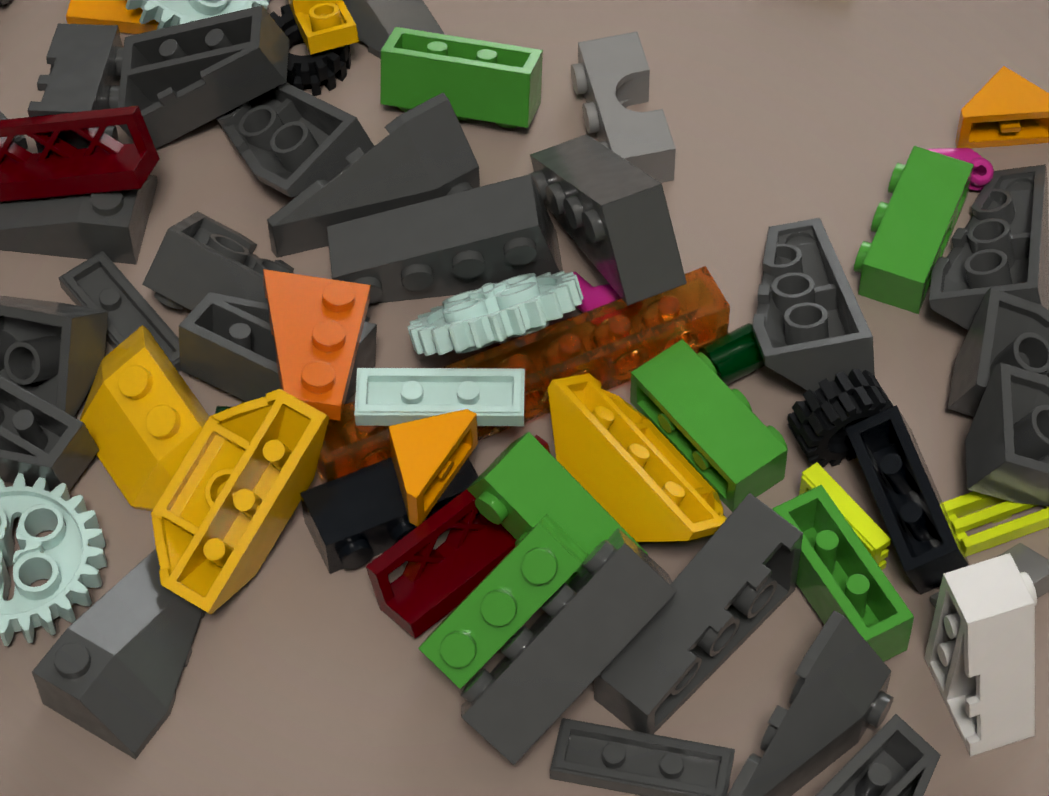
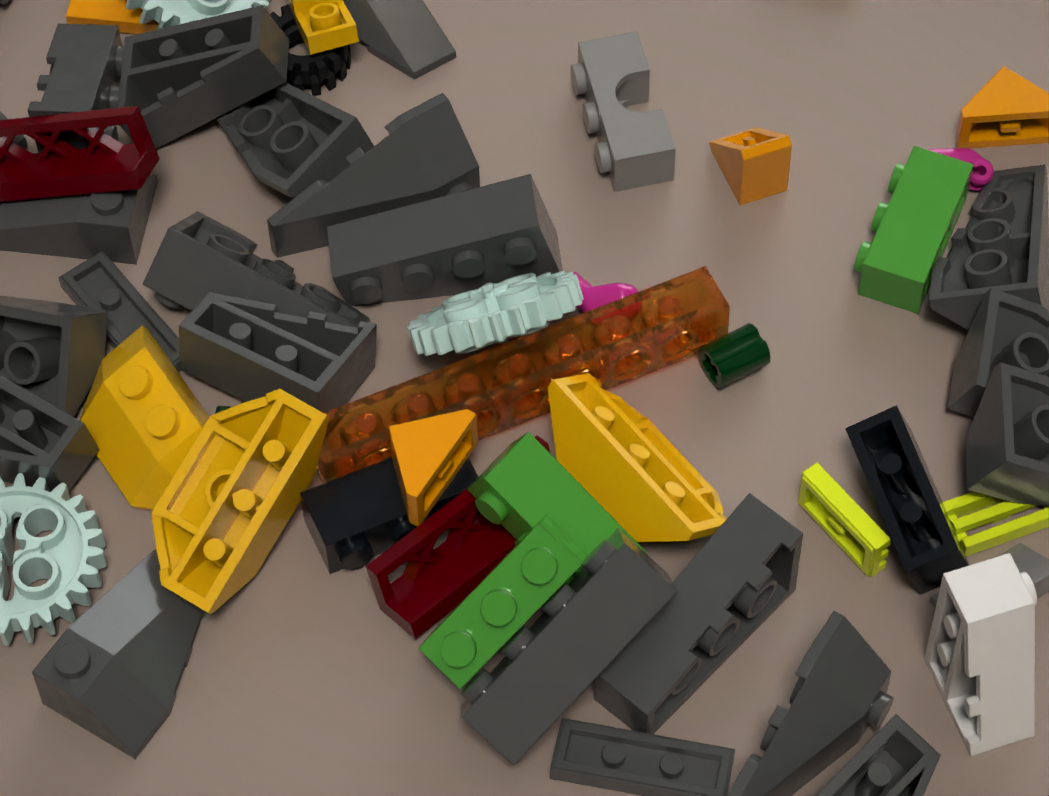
(316, 335): orange wing -> none
(412, 394): light aqua tile -> none
(477, 76): bright green brick -> none
(612, 215): dark grey wedge -> none
(709, 423): bright green brick -> none
(754, 163): none -> light orange slope
(806, 309): dark grey wedge -> none
(825, 414): black tyre -> none
(843, 576): bright green brick -> none

